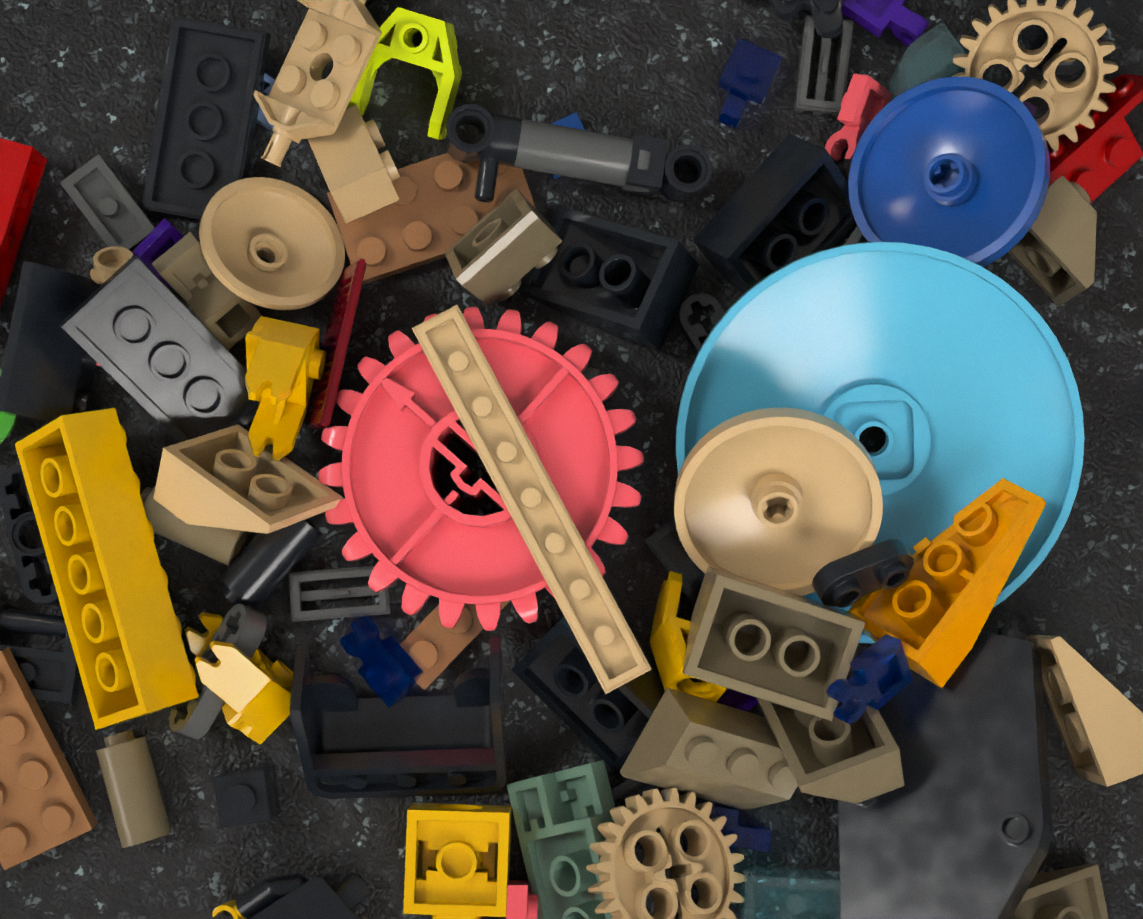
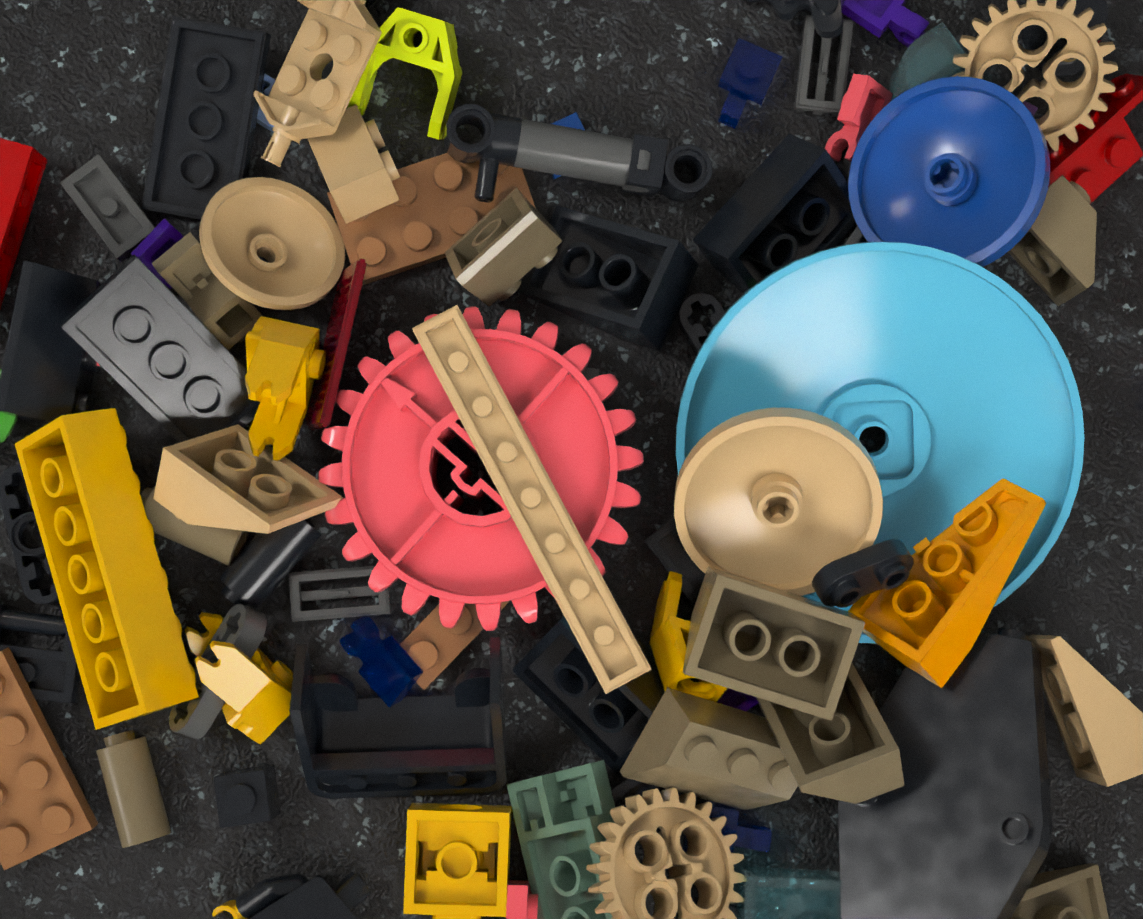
(108, 261): tan plate -> none
(876, 678): clear blue plate -> none

